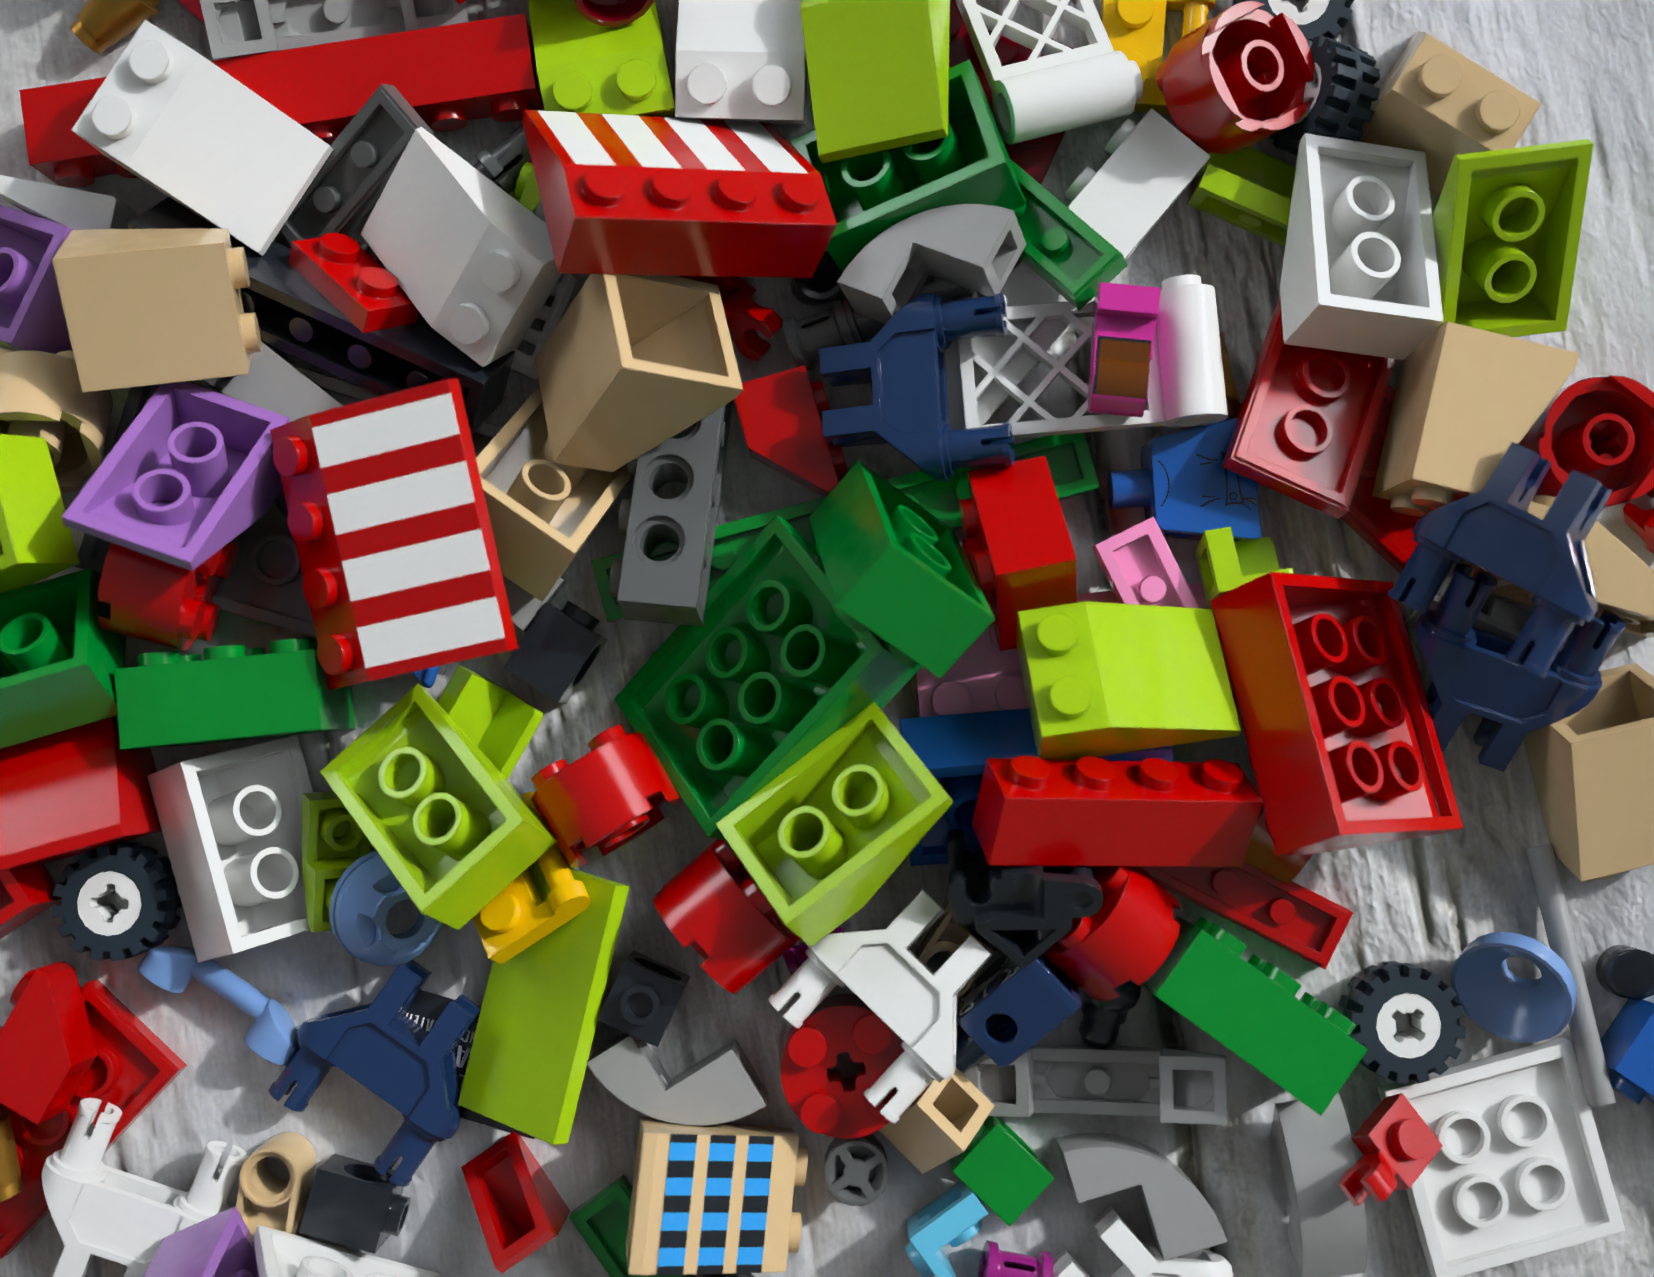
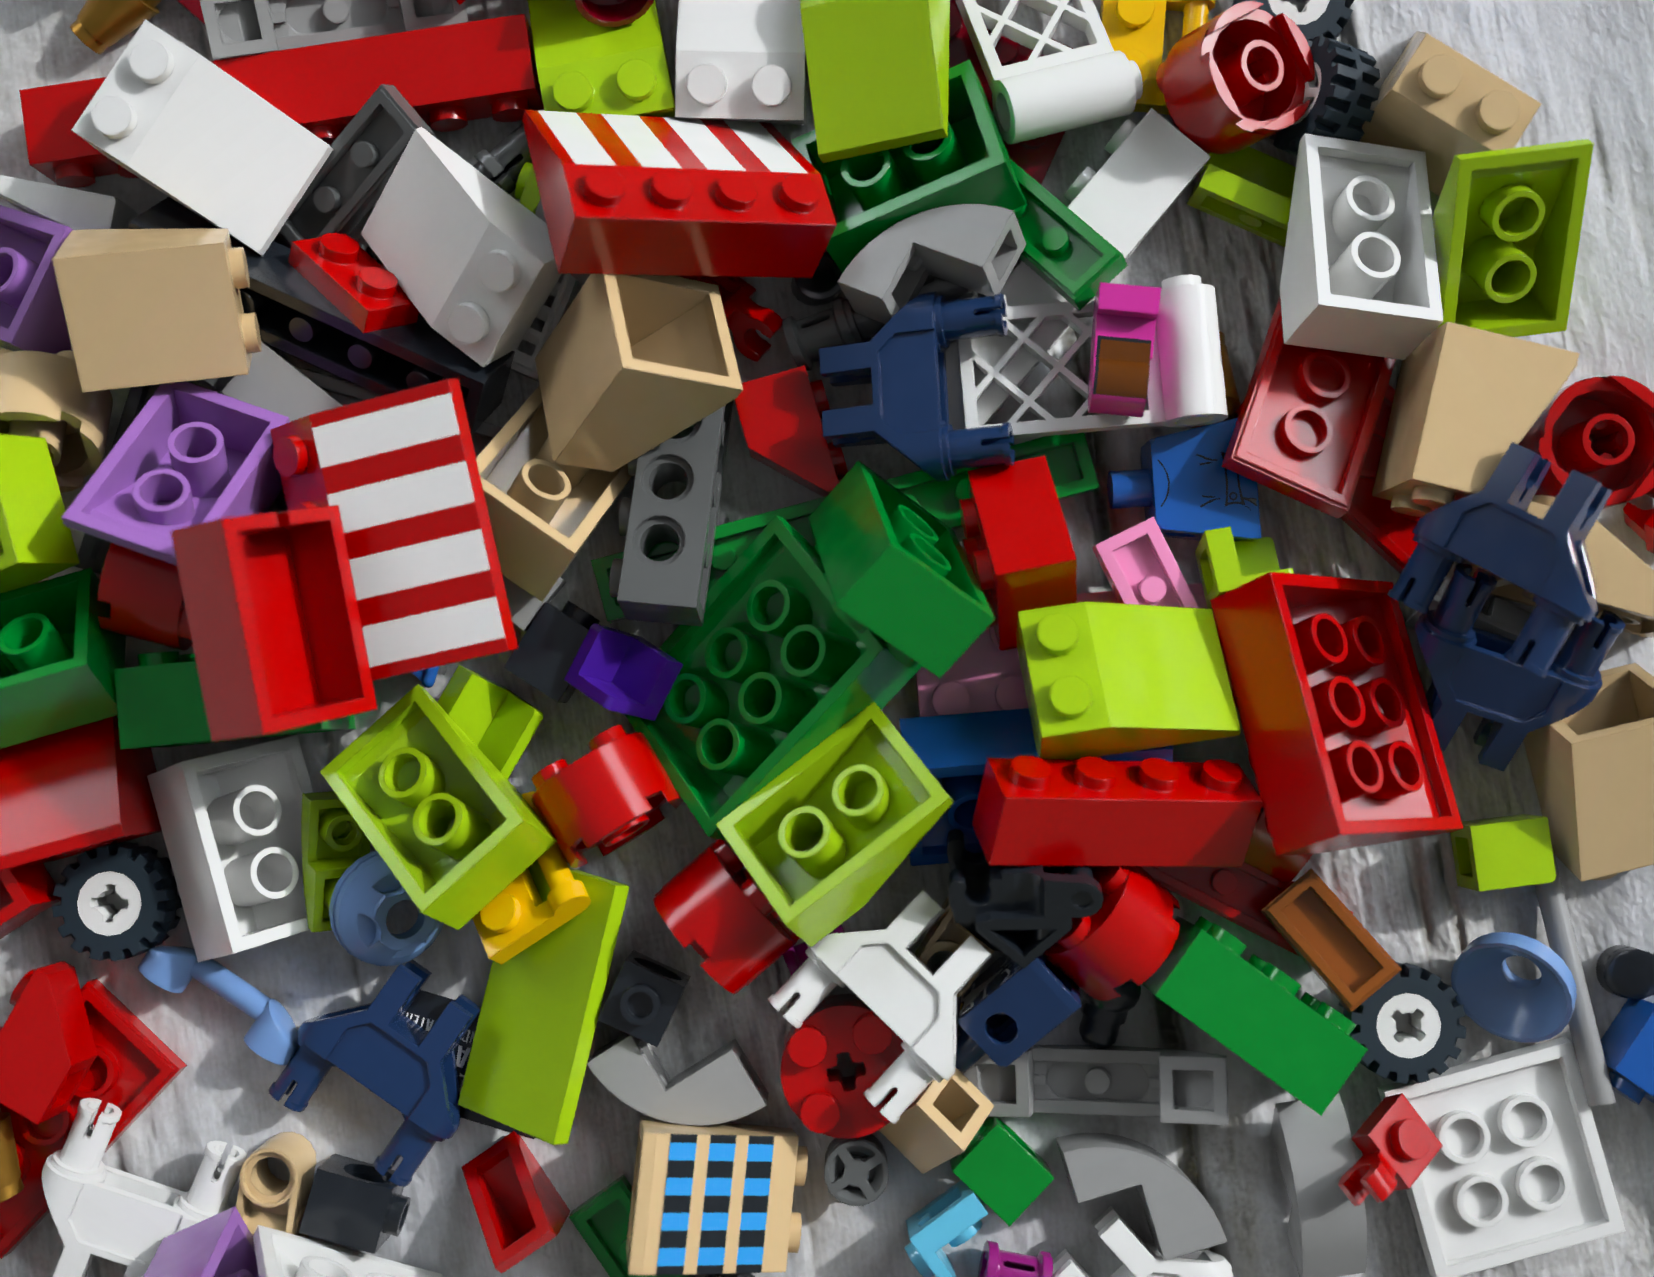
(273, 621): none -> red piece
(623, 672): none -> dark purple panel
(1331, 940): none -> dark orange tile
(1503, 852): none -> lime panel

